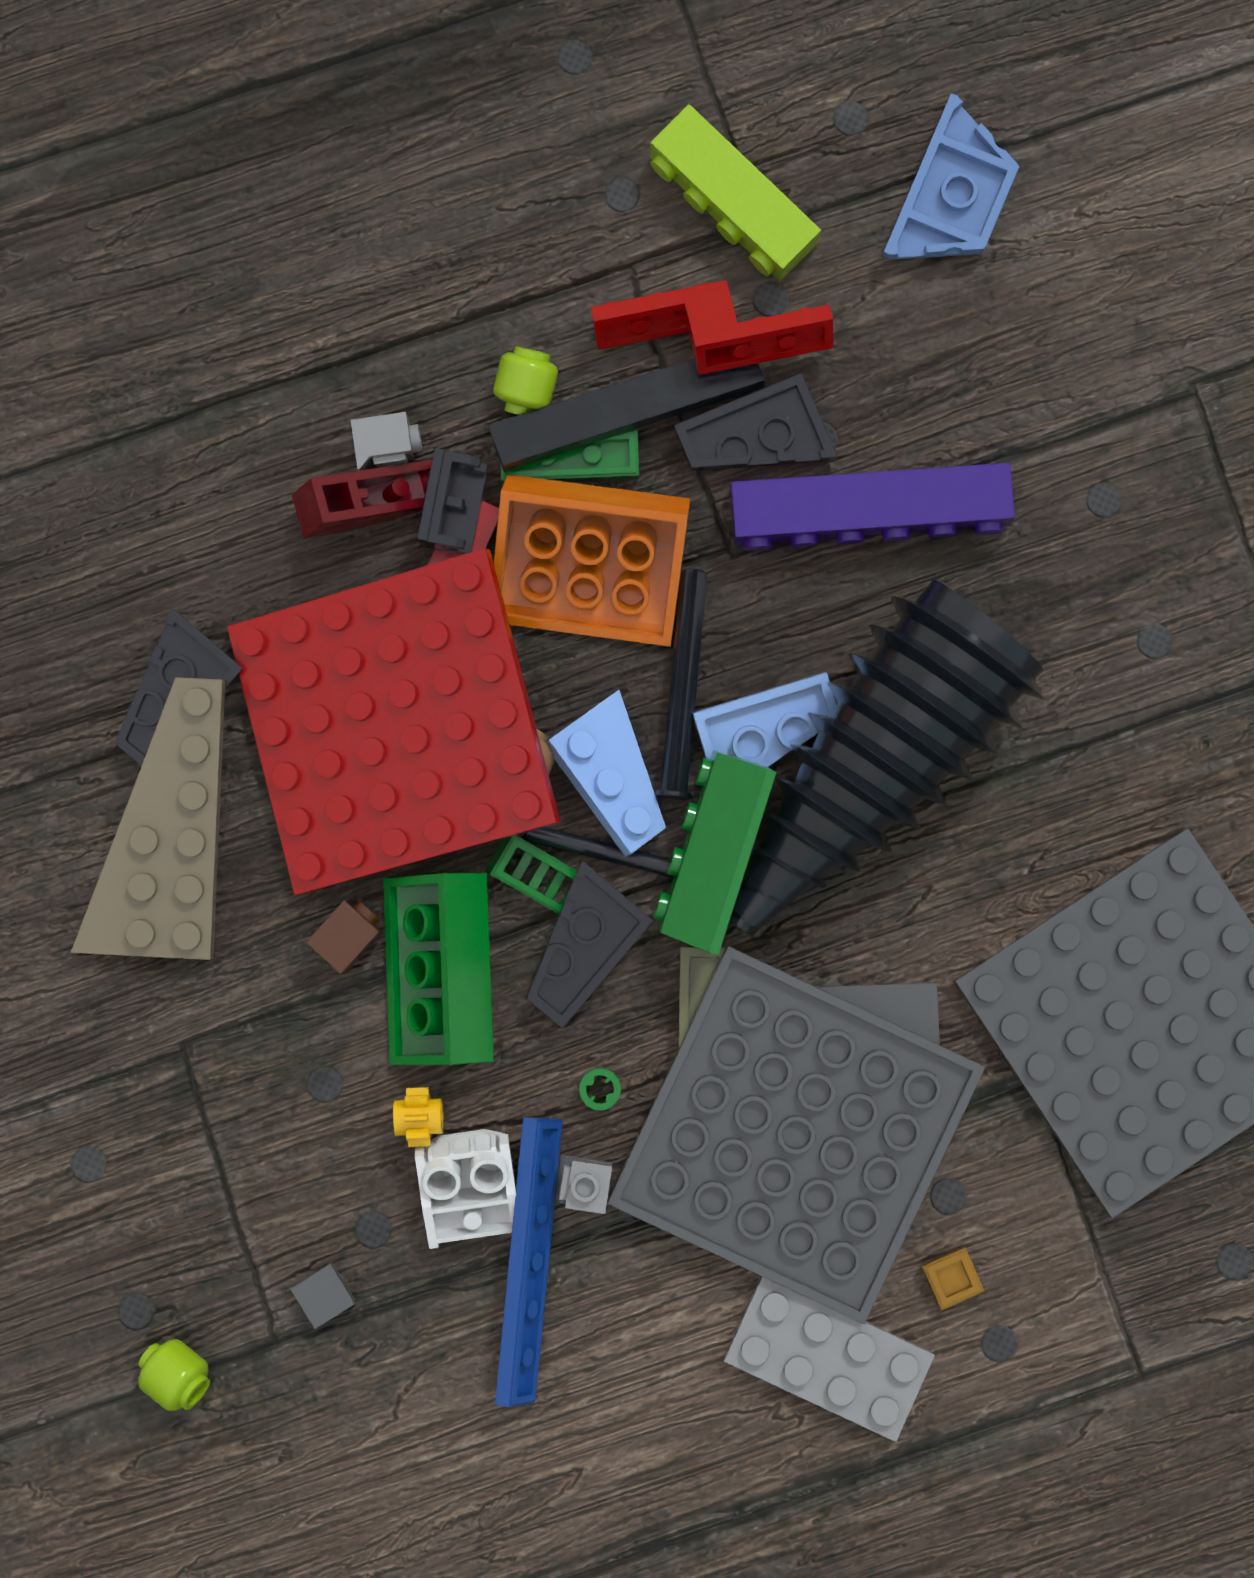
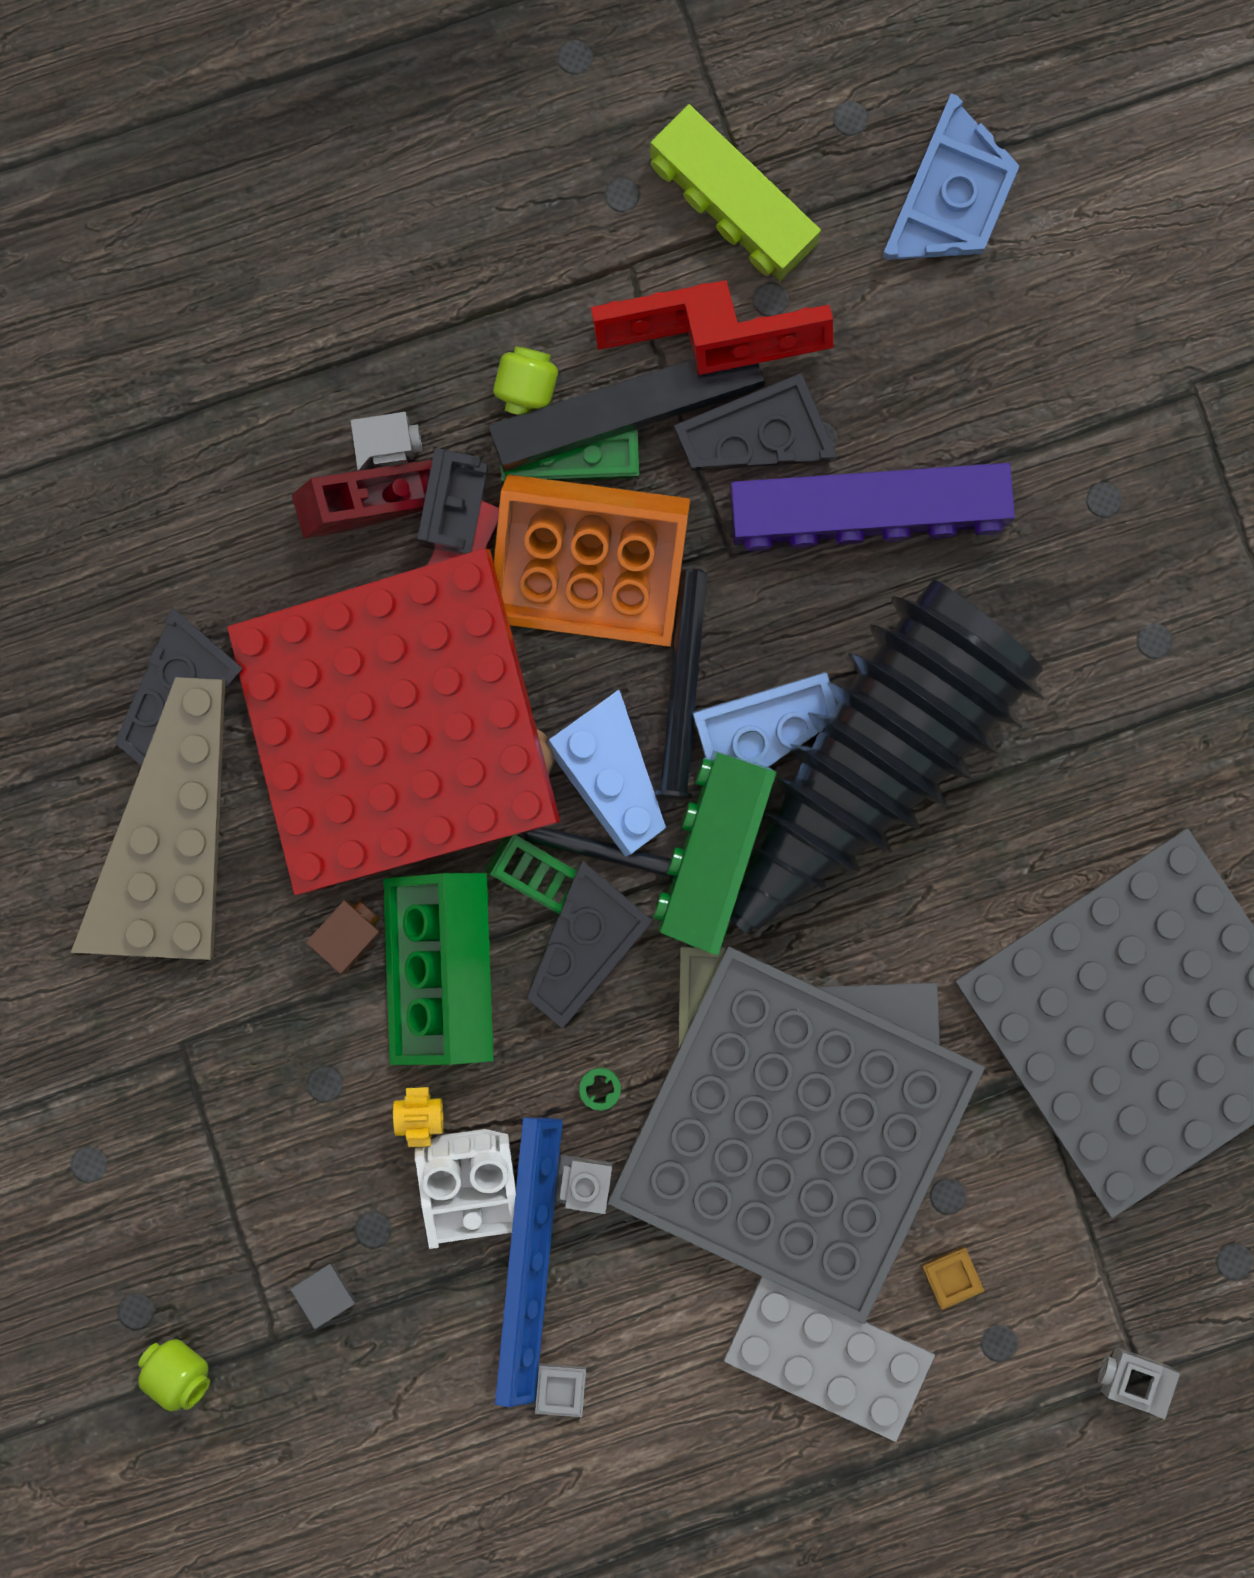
(560, 1390): none -> light grey tile
(1116, 1373): none -> light grey window

